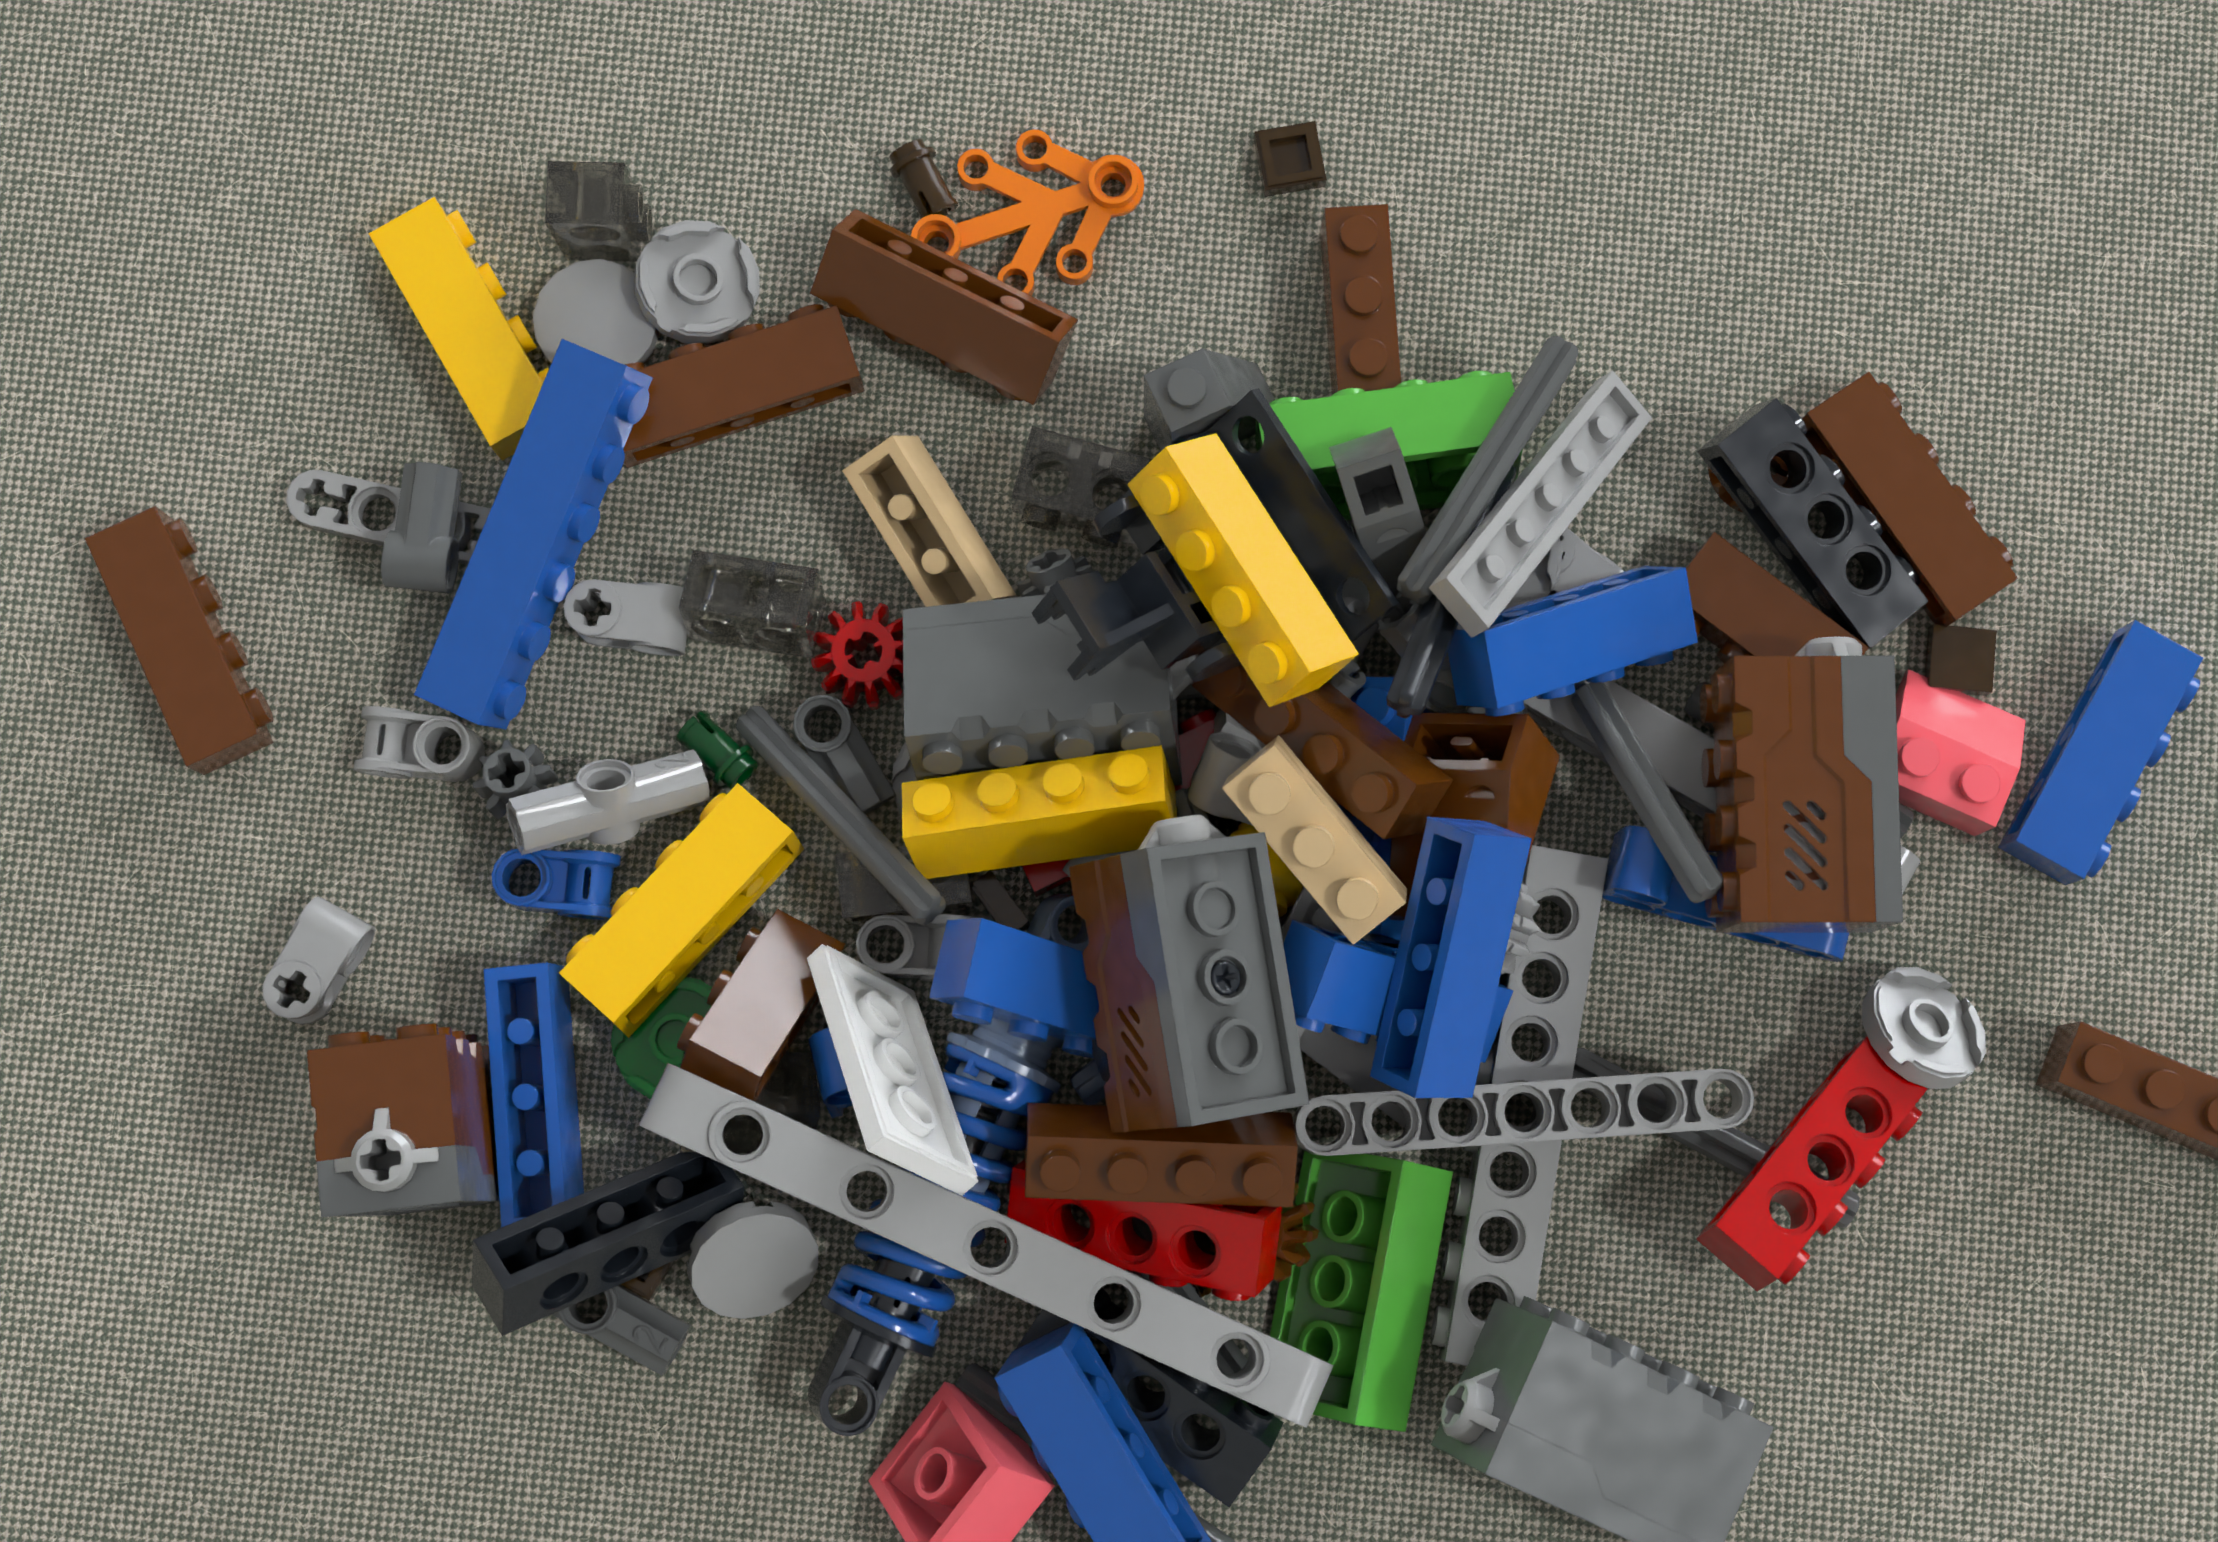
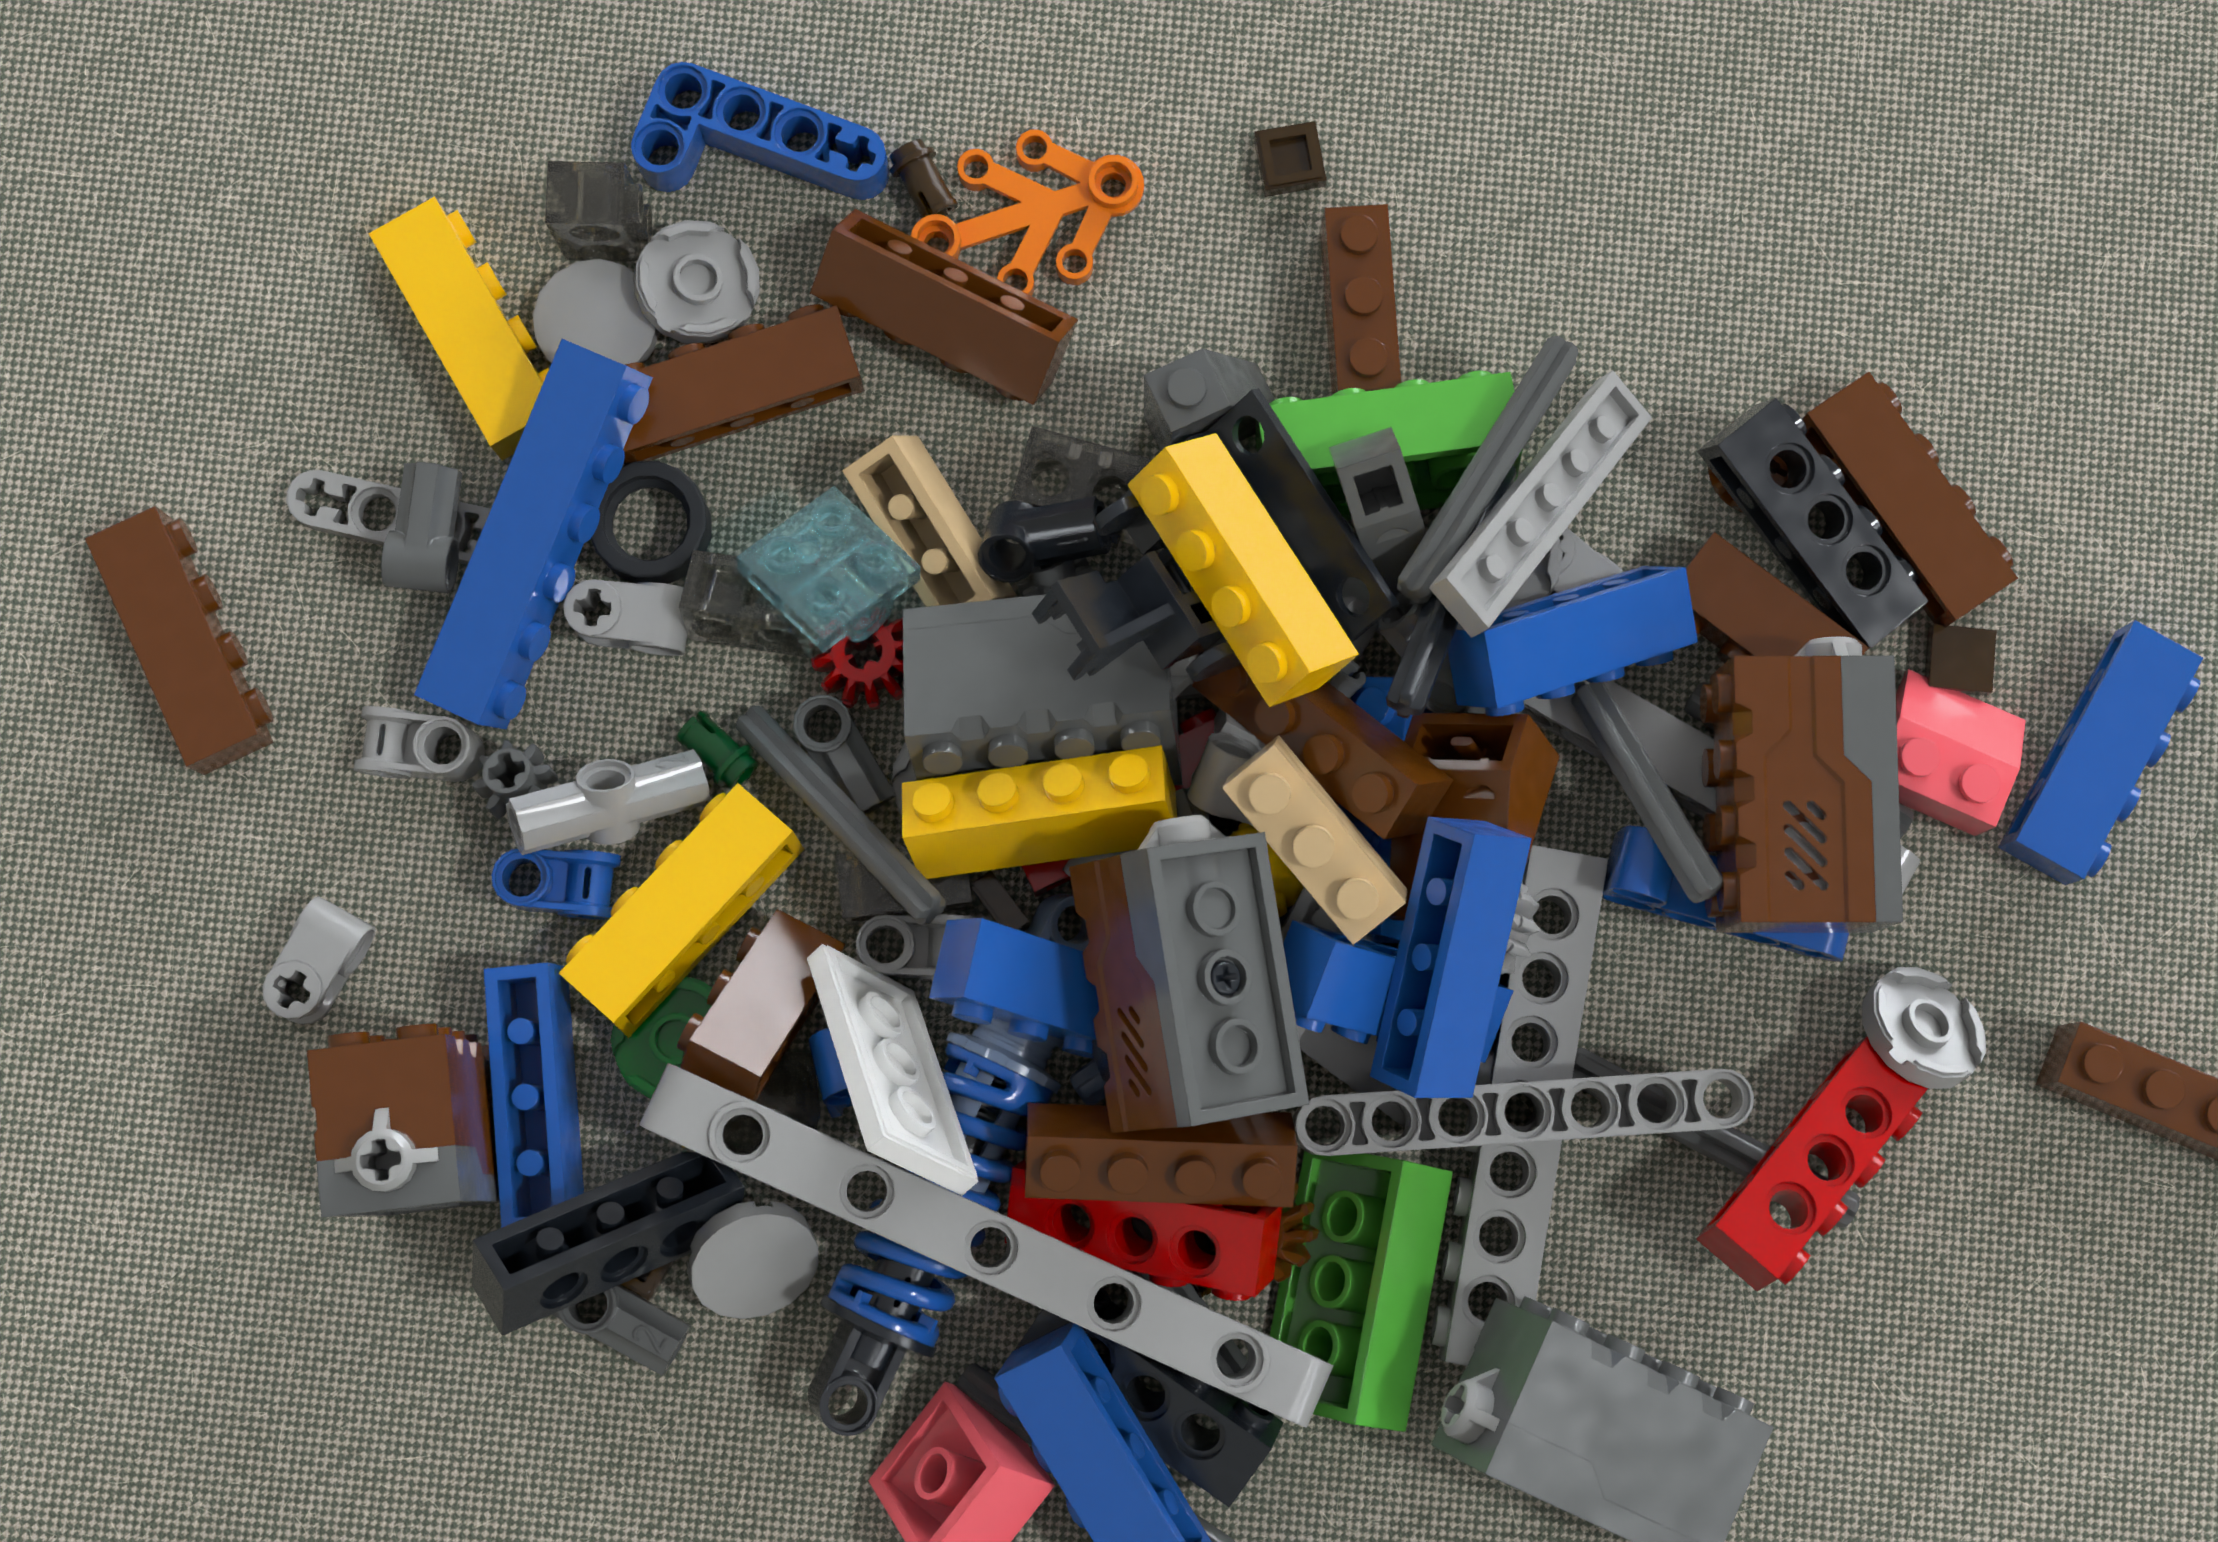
(697, 536): none -> black tyre
(763, 143): none -> blue beam
(830, 571): none -> clear light blue plate
(1044, 537): none -> black piece

